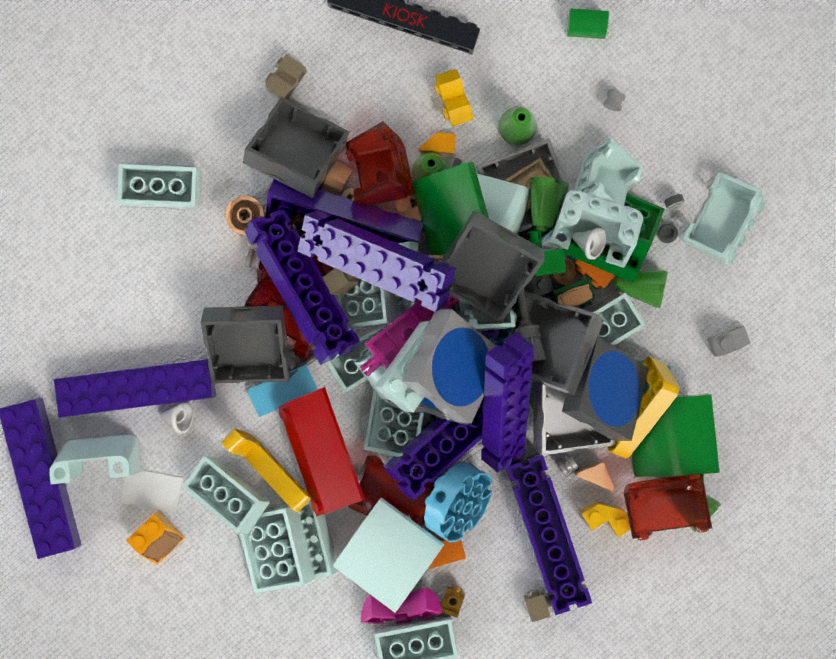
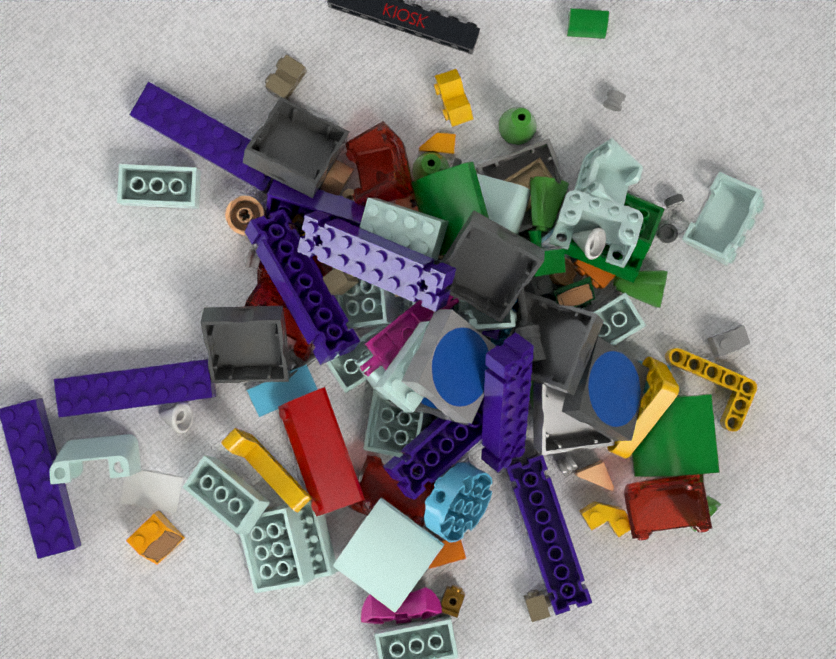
(197, 134): none -> dark purple brick
(404, 226): none -> light aqua brick
(719, 379): none -> yellow beam

